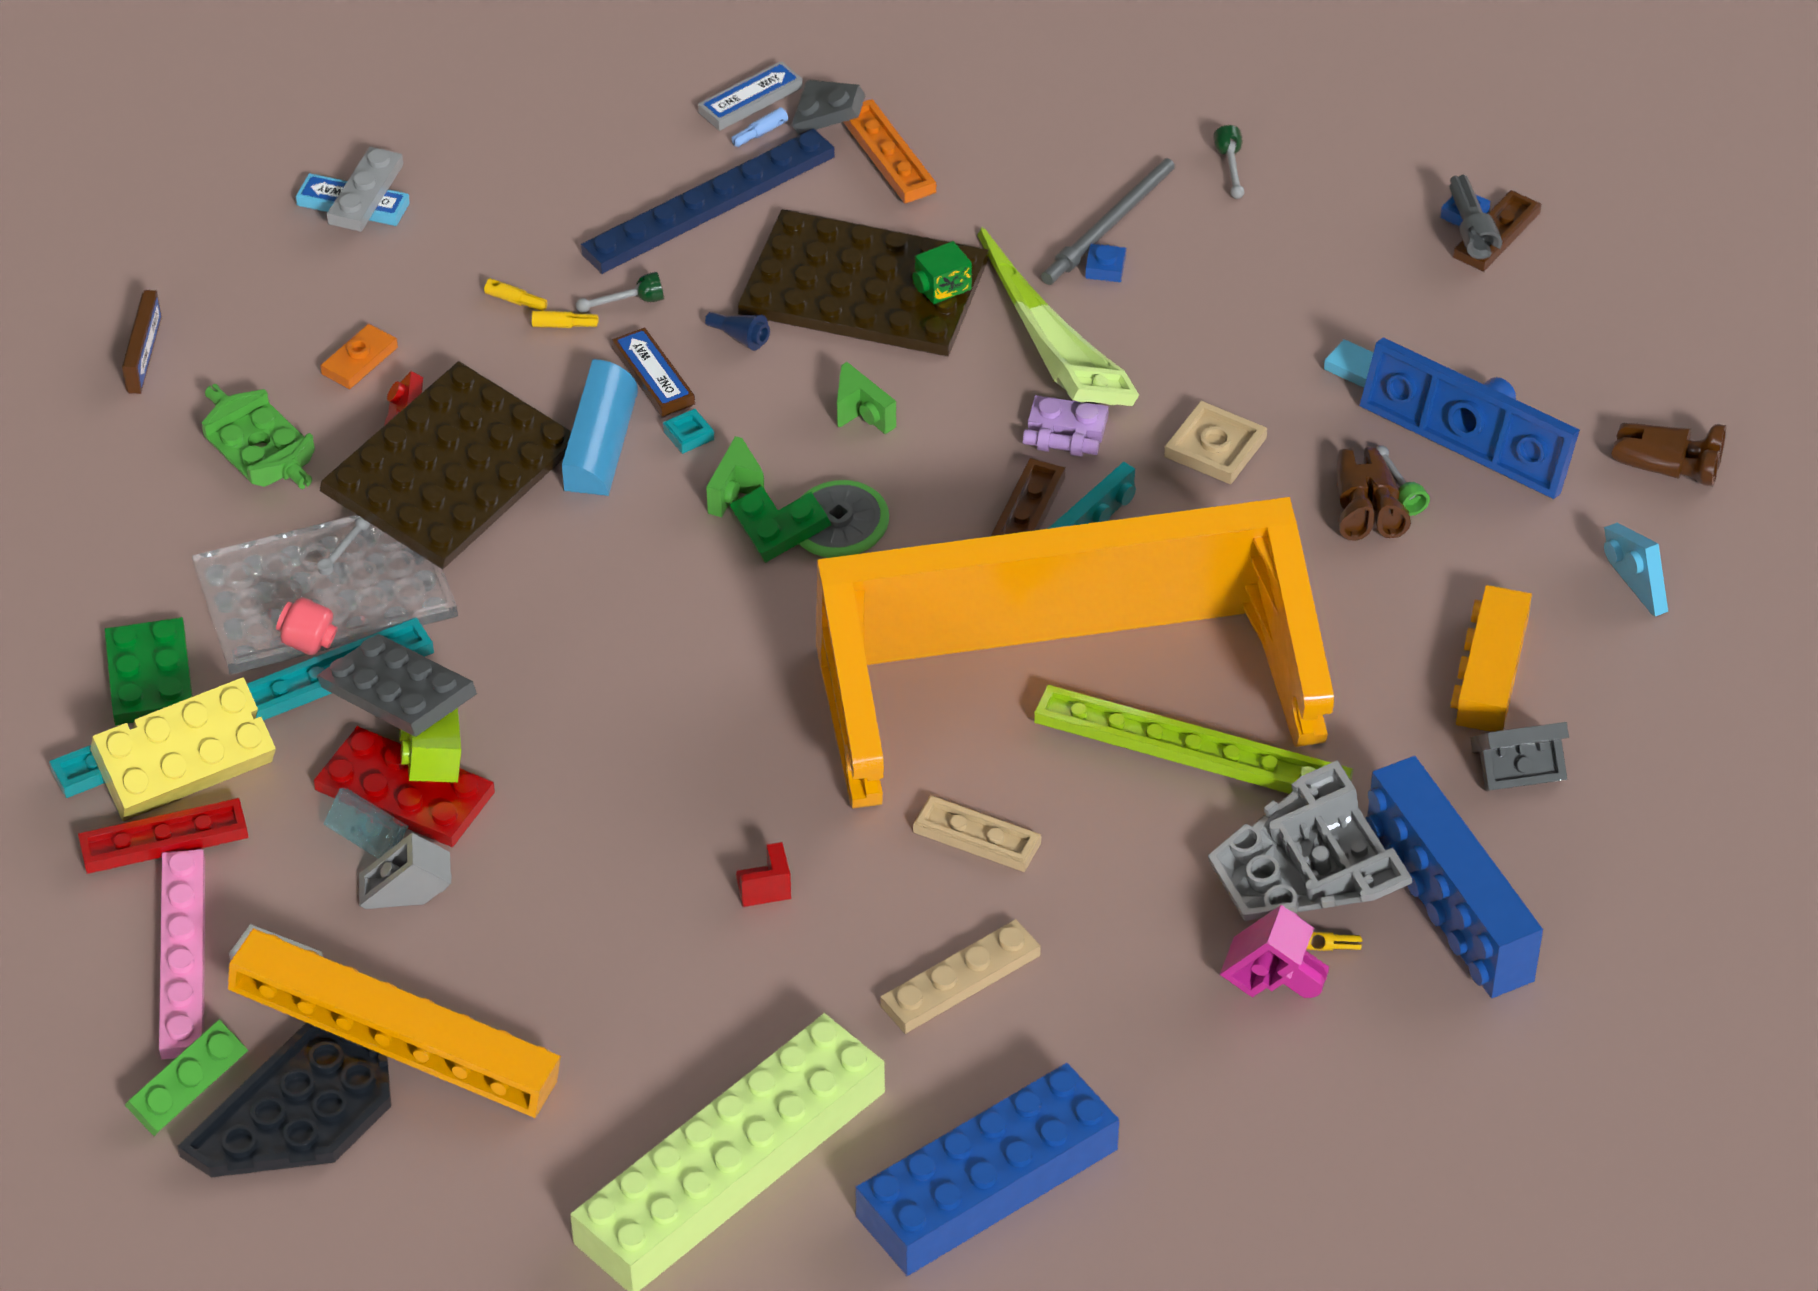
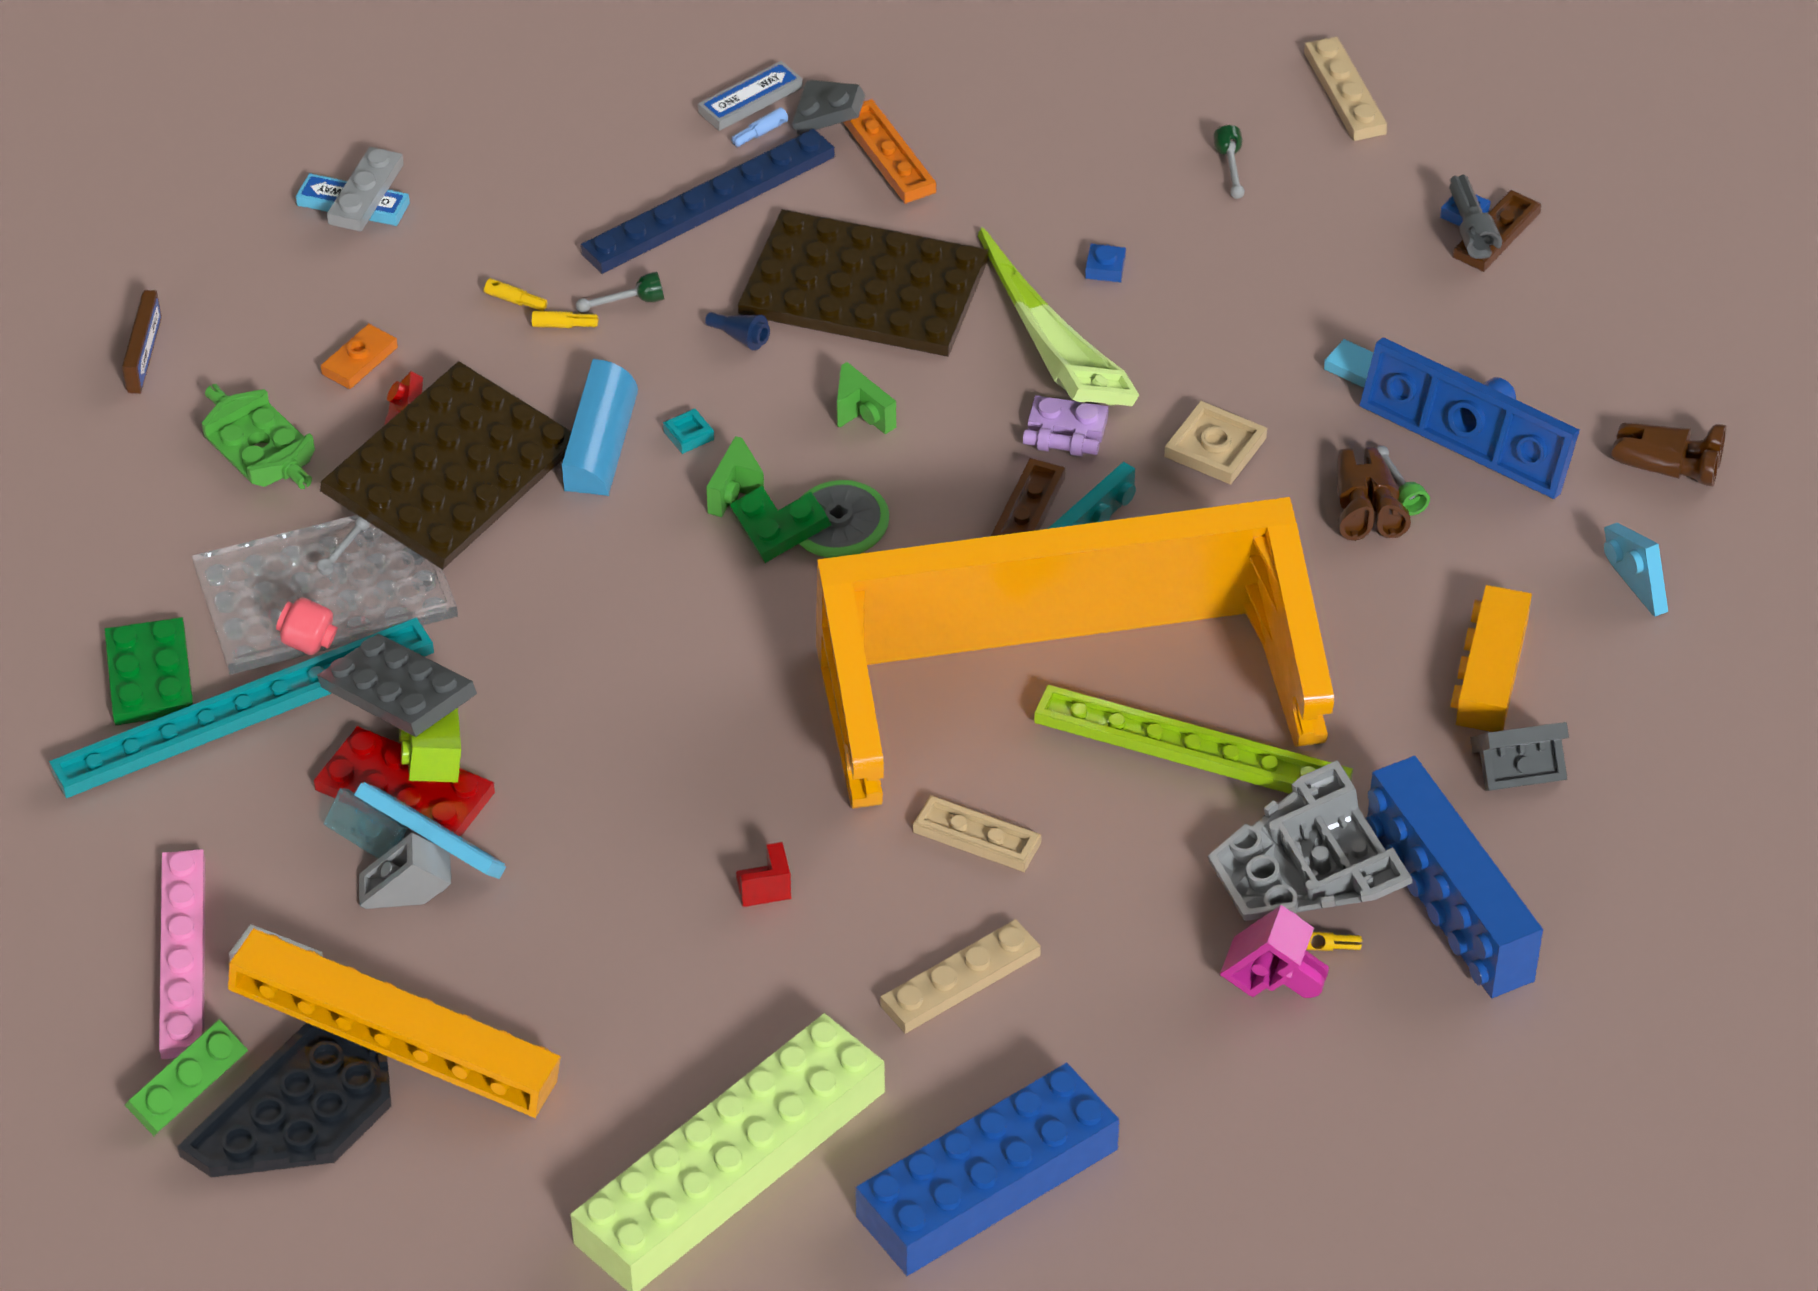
(169, 832): red plate -> none
(182, 749): light yellow piece -> none
(430, 830): none -> medium azure tile
(653, 372): tile -> none
(942, 272): green brick -> none
(1070, 257): dark grey bar -> none
(1345, 88): none -> tan plate

